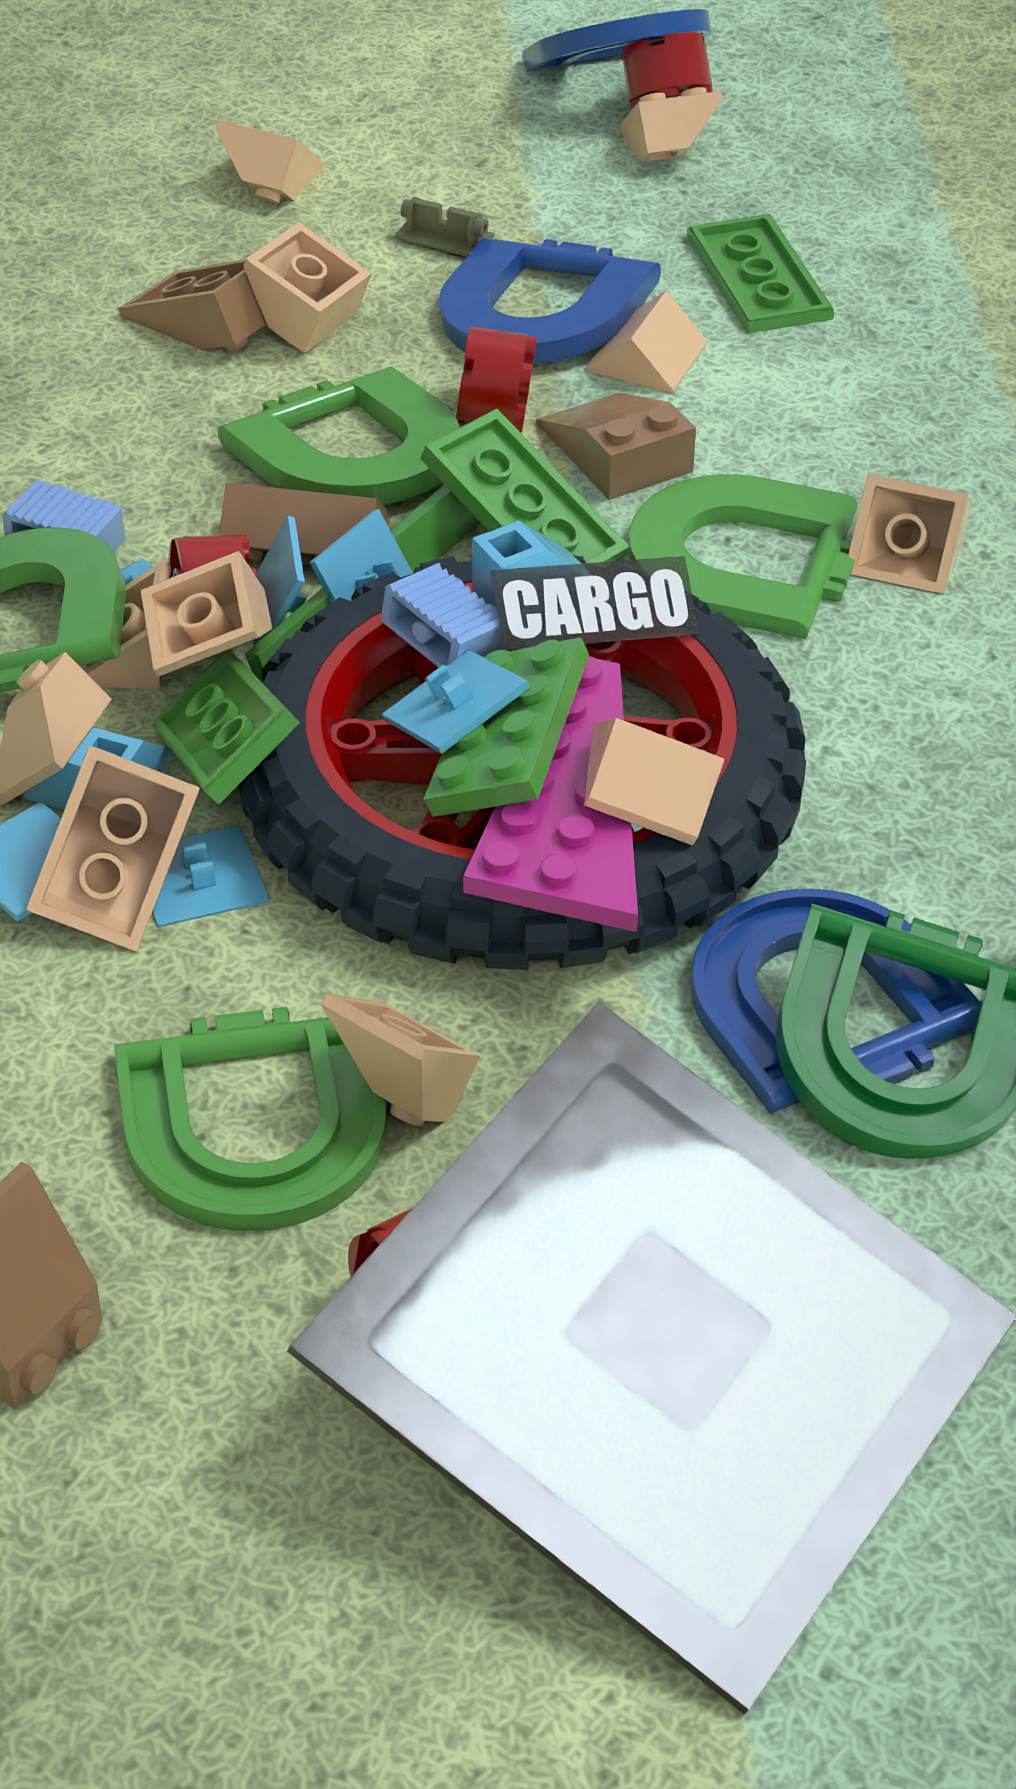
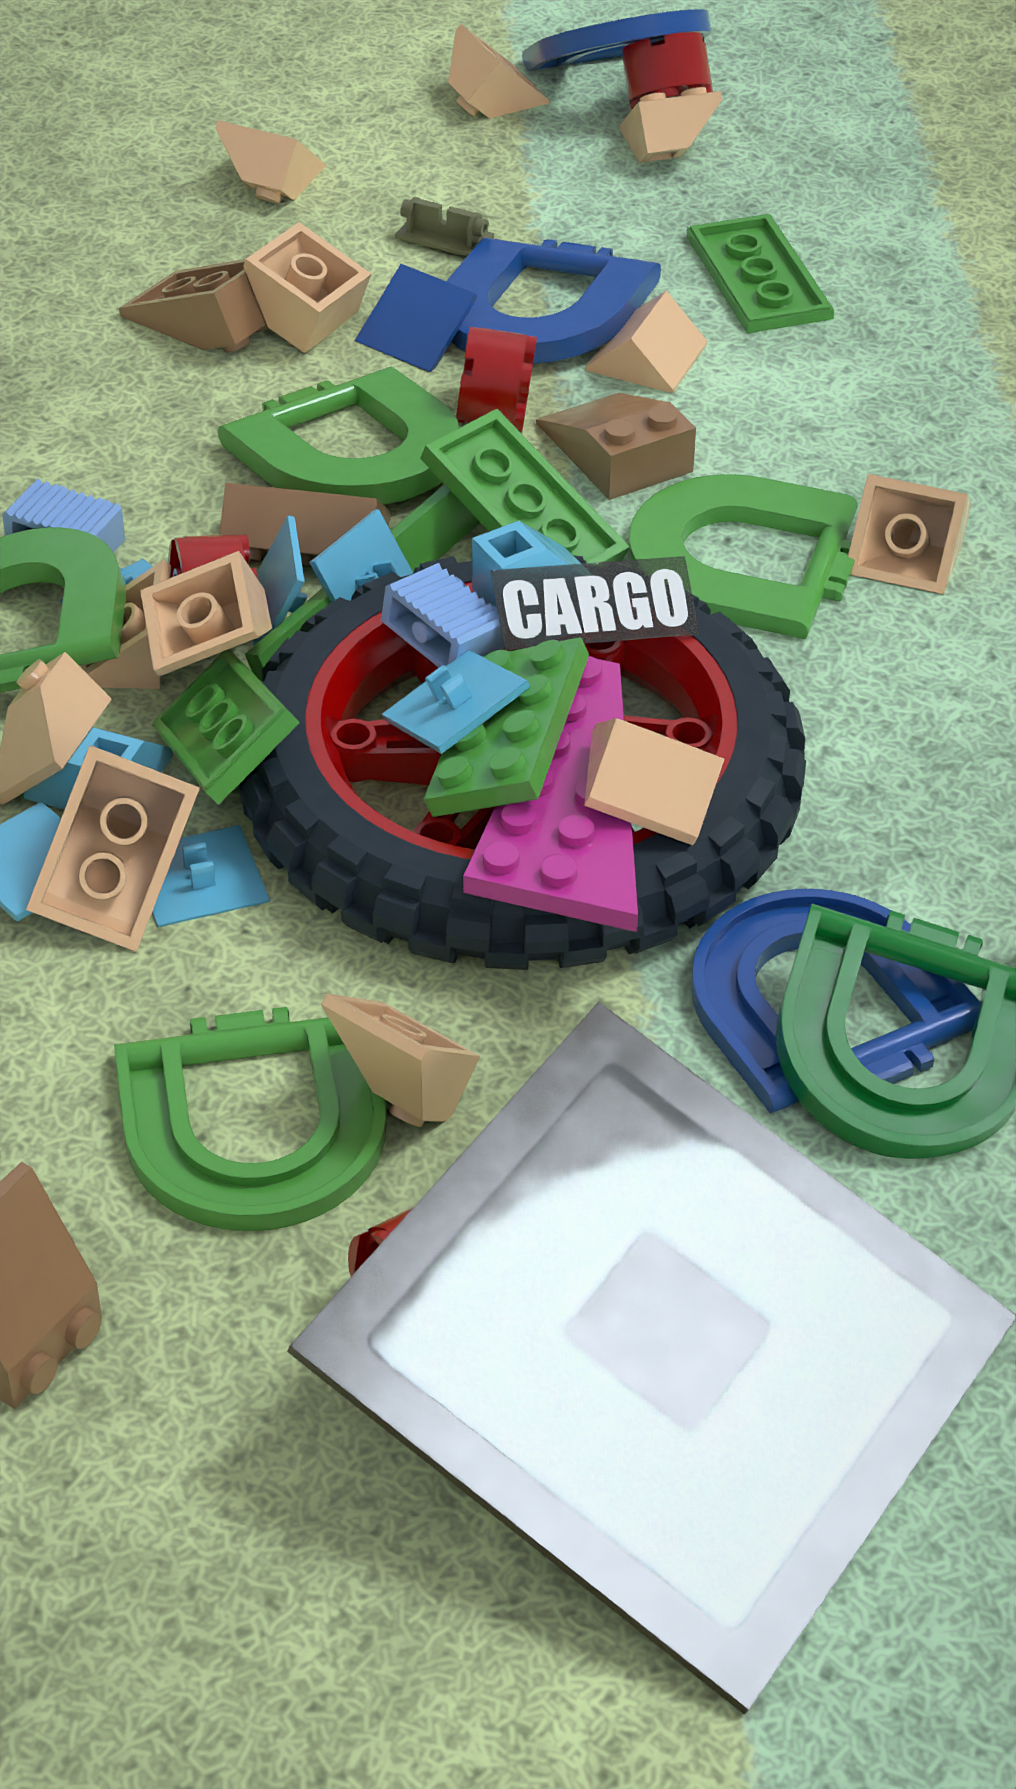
(416, 318): none -> blue piece
(488, 79): none -> light nougat slope

